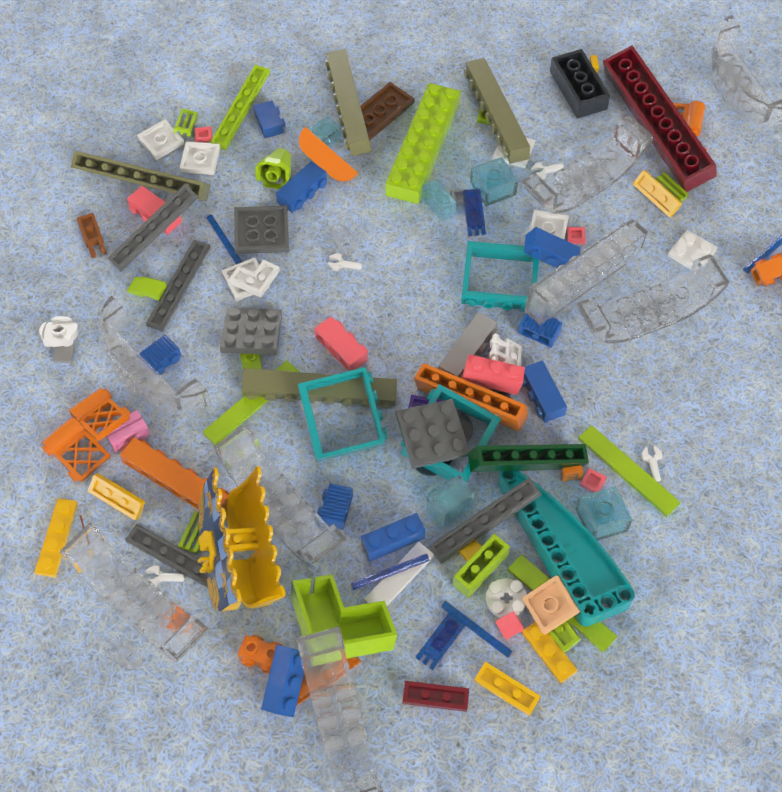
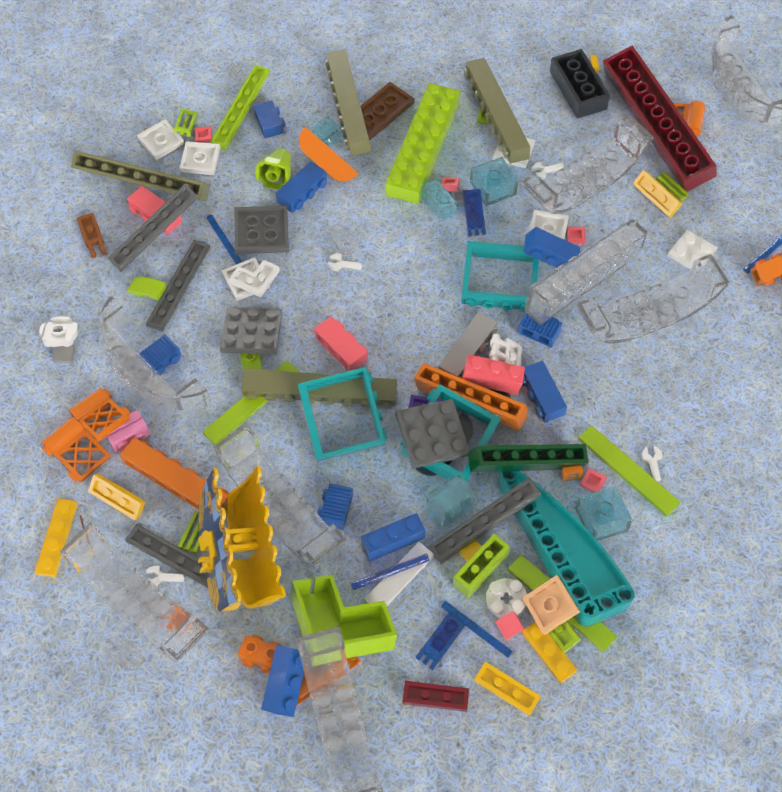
(451, 184): none -> coral tile

